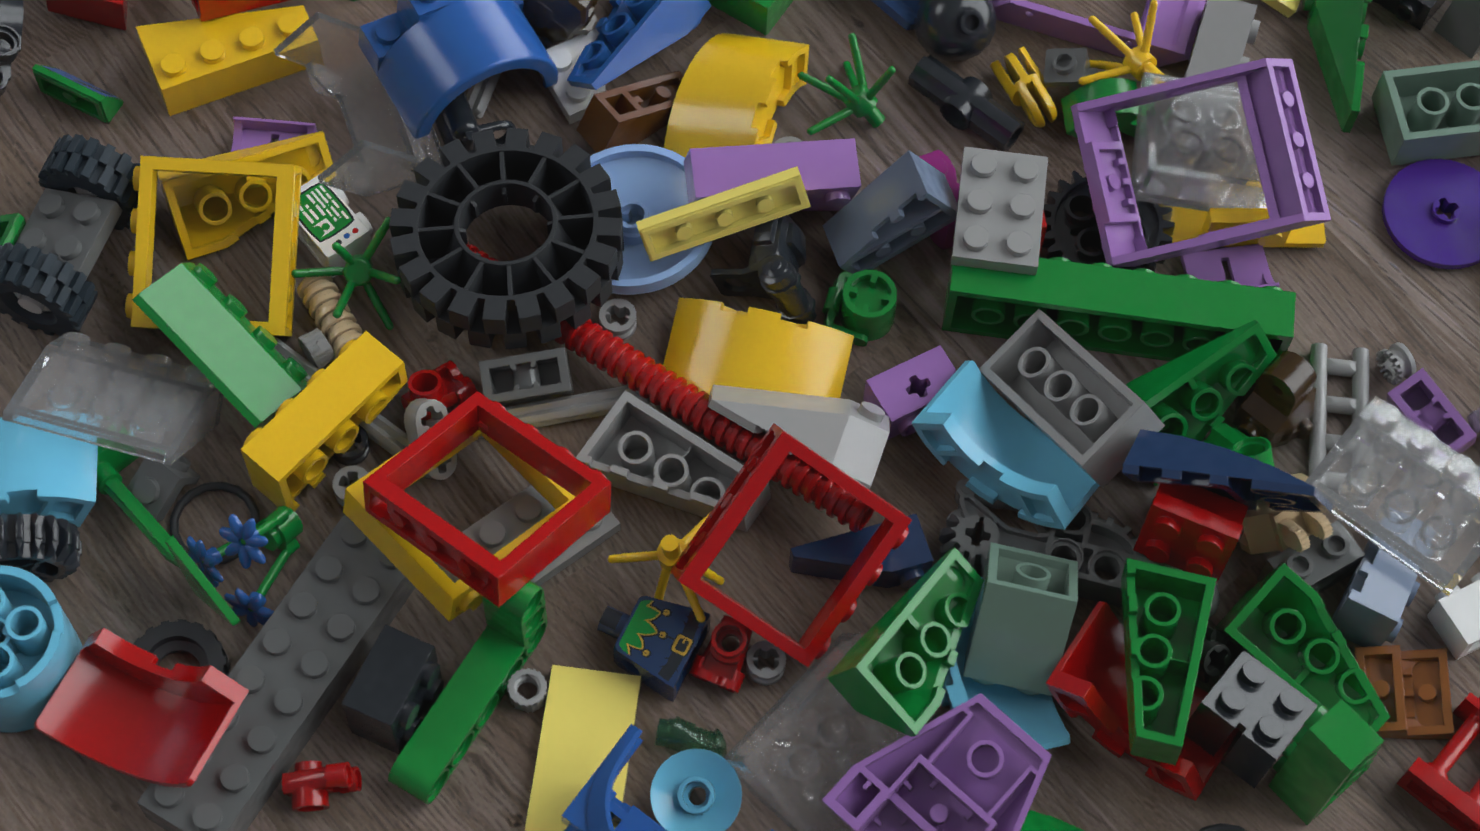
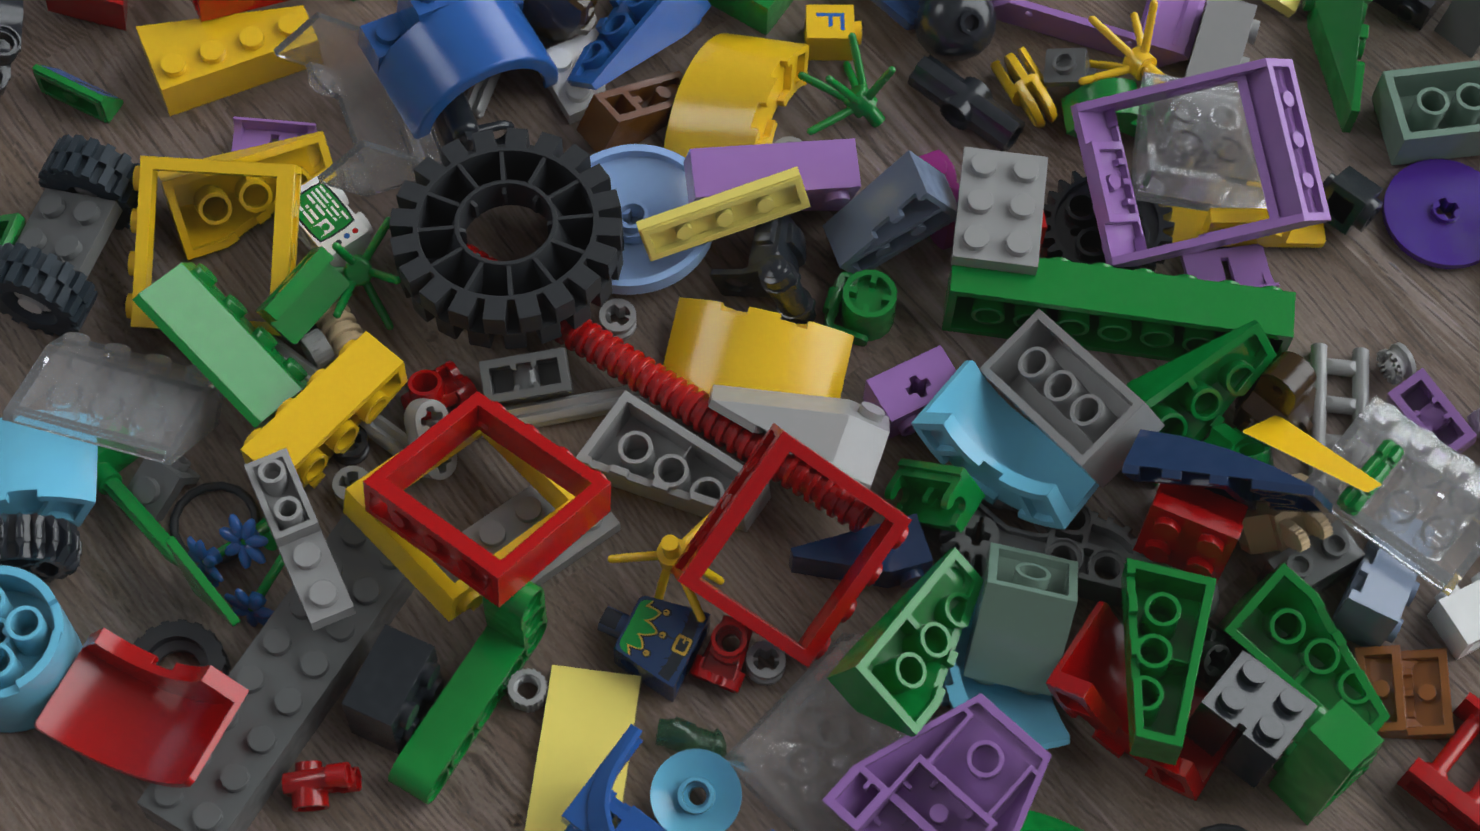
(299, 539): none -> light grey slope
(303, 295): none -> green panel
(828, 31): none -> yellow brick
(936, 492): none -> green hinge
(1294, 442): none -> yellow sticker
(1351, 200): none -> black brick
(1377, 467): none -> green axle

